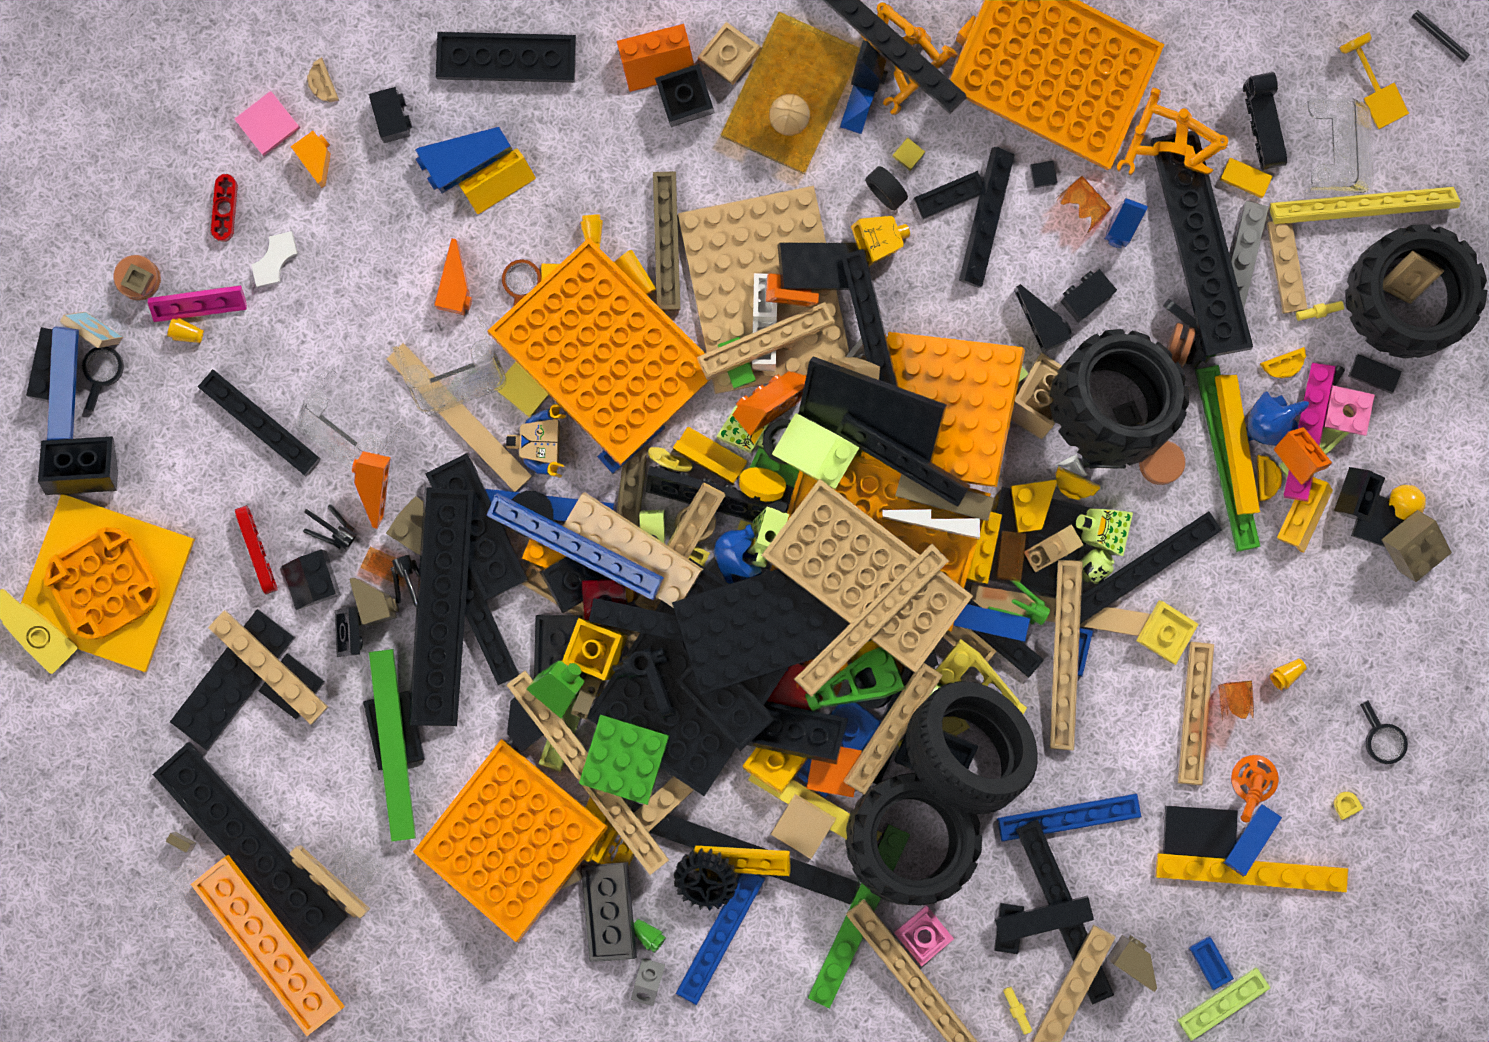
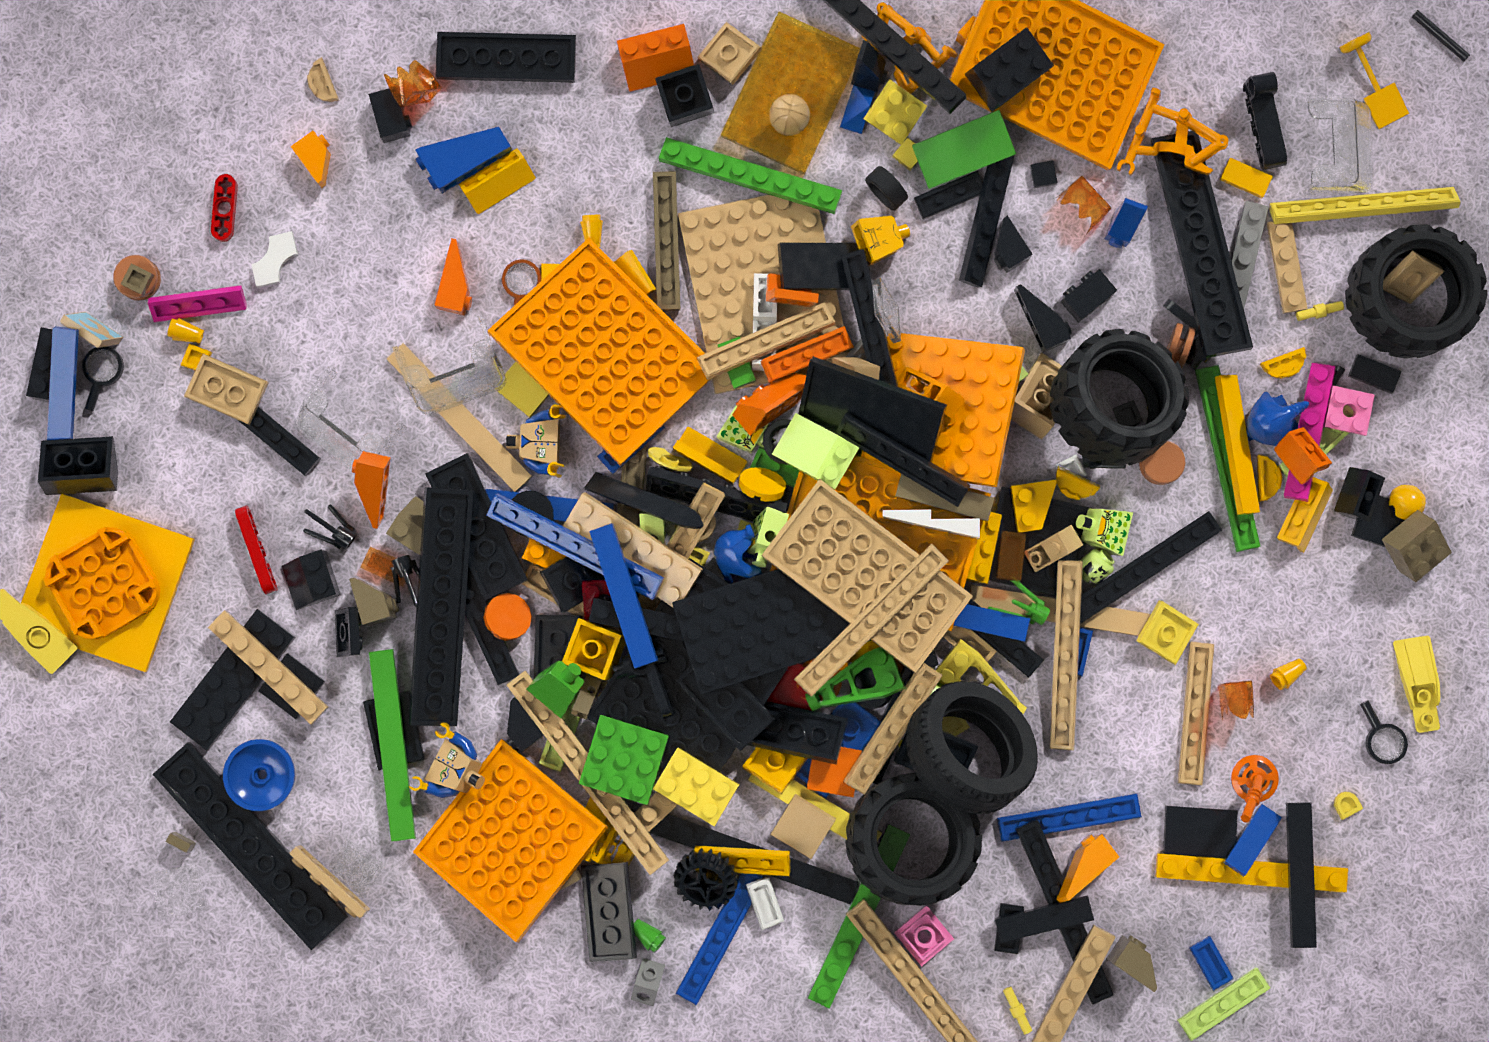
(193, 355): none -> yellow tile
(226, 389): none -> tan tile
(243, 780): none -> blue dish
(267, 123): bright pink tile -> none
(267, 945): light orange plate -> none
(413, 86): none -> clear orange piece
(453, 768): none -> torso
(507, 616): none -> orange tile
(623, 595): none -> blue tile
(644, 501): none -> black piece
(696, 786): none -> light yellow plate
(750, 175): none -> bright green plate
(764, 902): none -> white tile
(798, 357): none -> orange tile
(886, 310): none -> clear tile
(895, 112): none -> light yellow plate
(928, 387): none -> light orange slope
(964, 149): none -> bright green tile
(1009, 69): none -> black brick
(1010, 247): none -> black slope
(1087, 864): none -> light orange slope
(1301, 875): none -> black tile
(1419, 680): none -> light yellow piece

